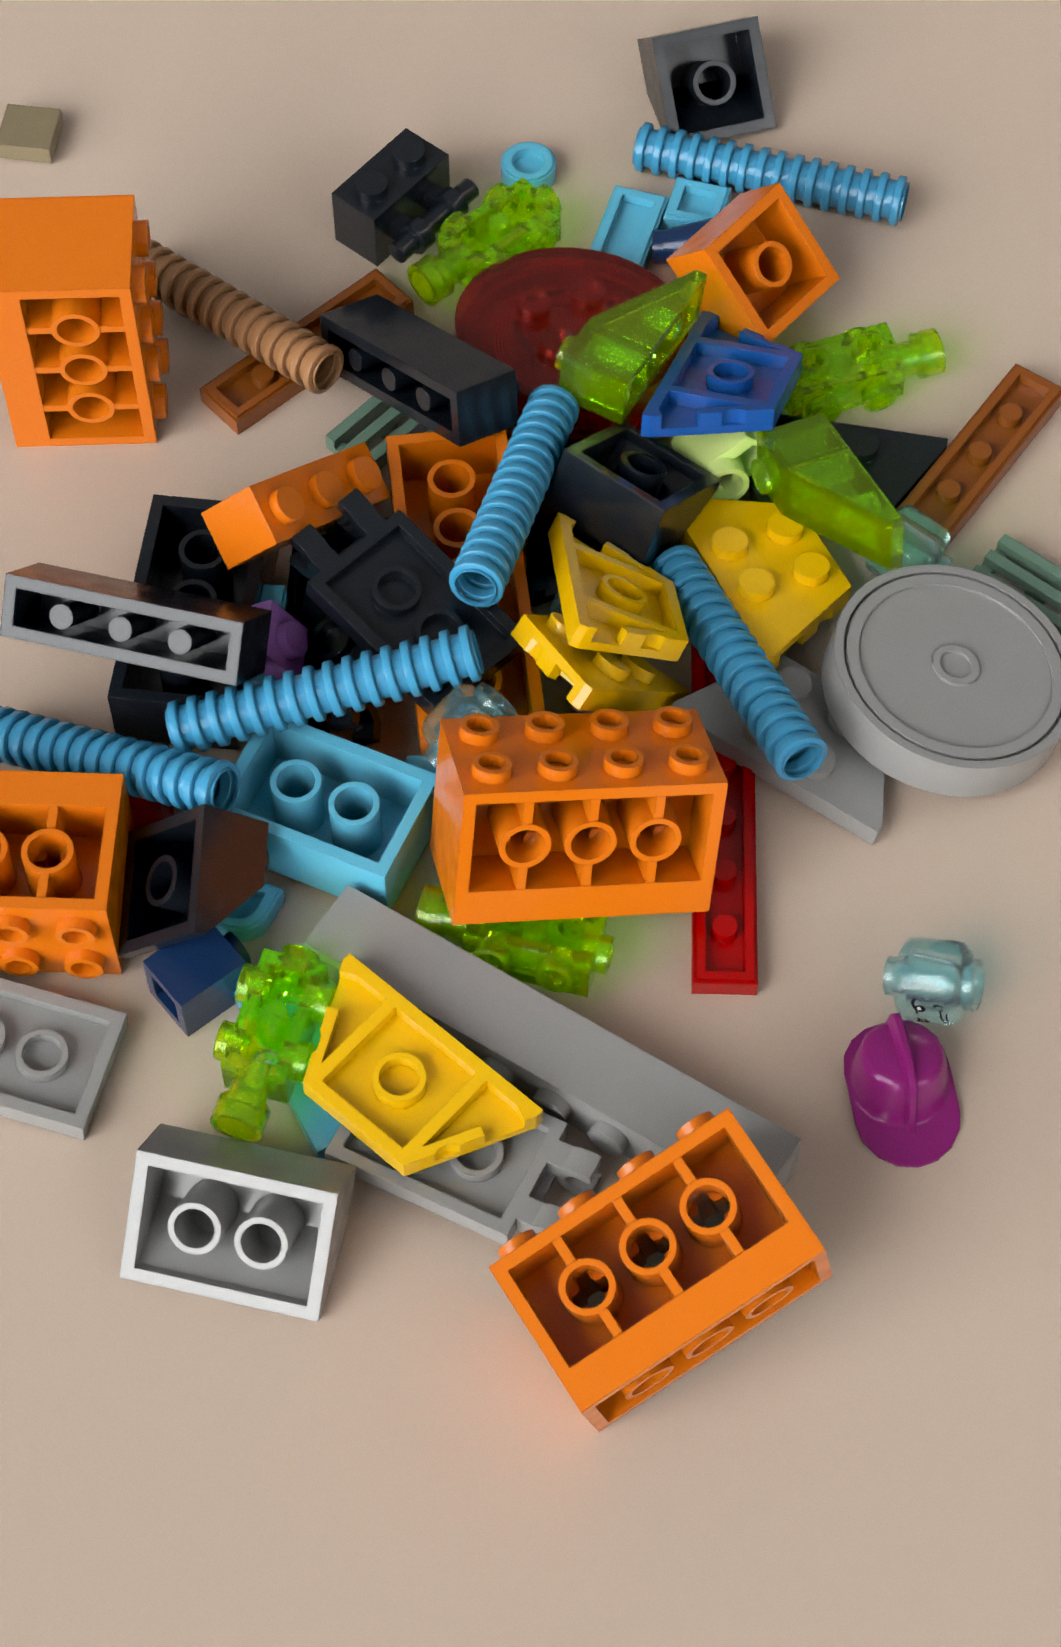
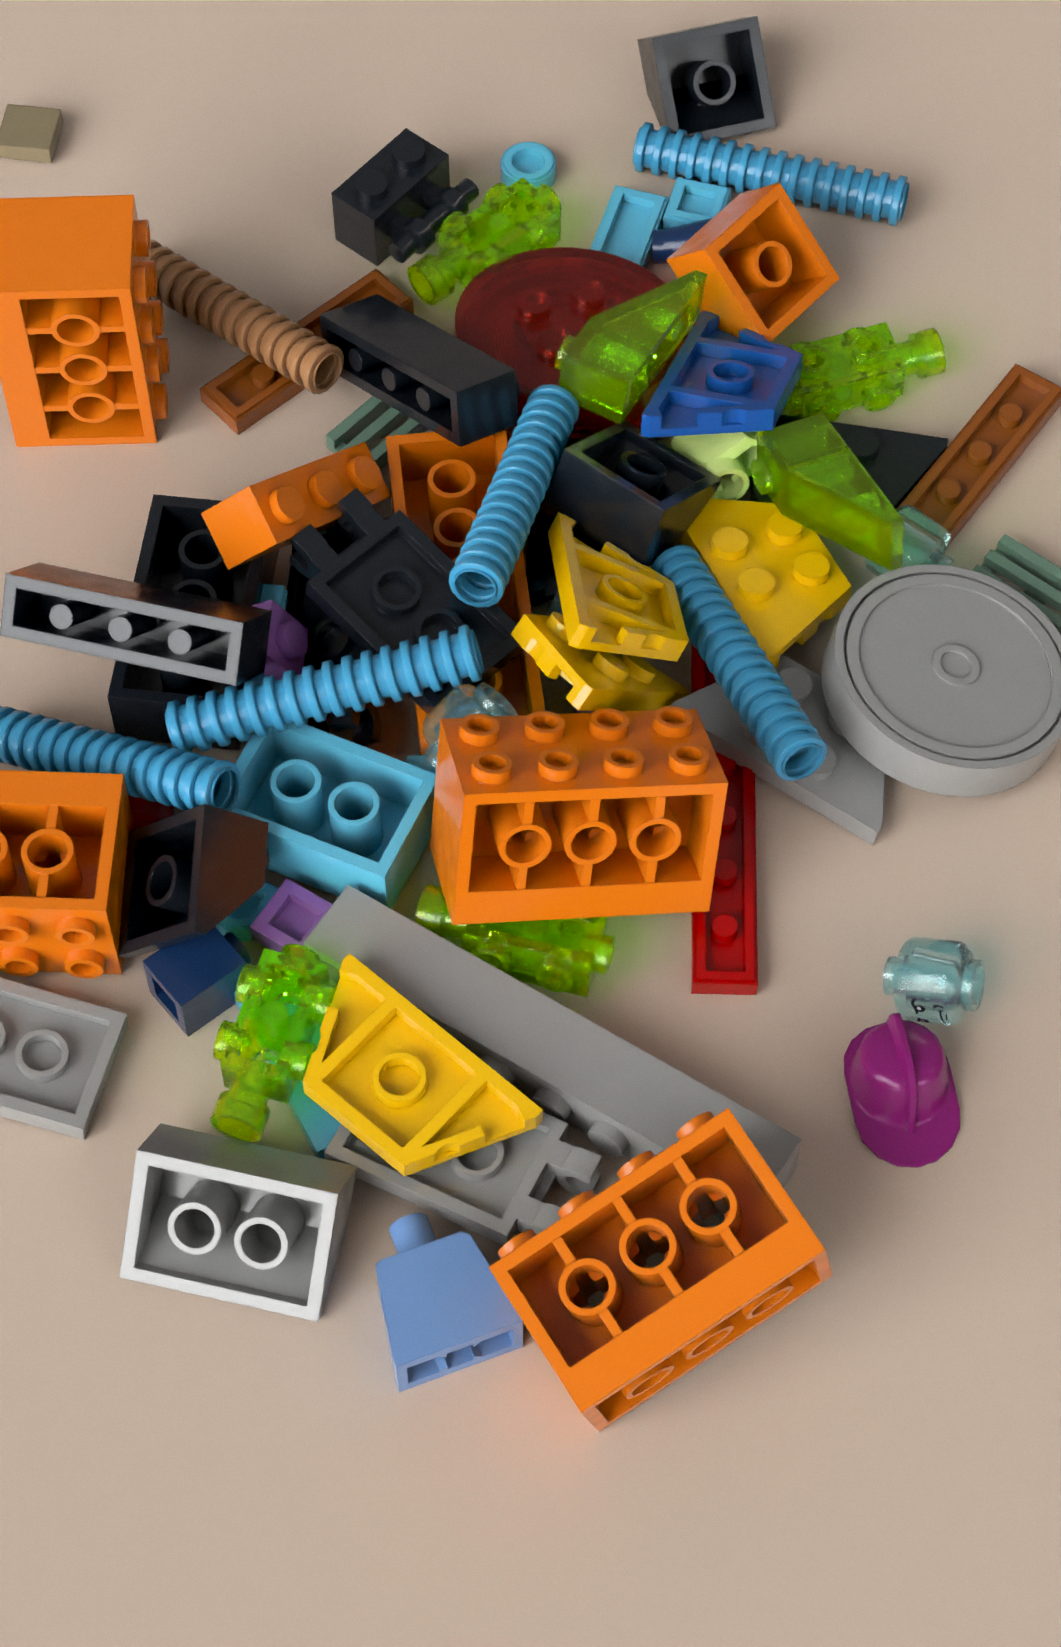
(288, 917): none -> medium lavender plate
(441, 1304): none -> medium blue torso

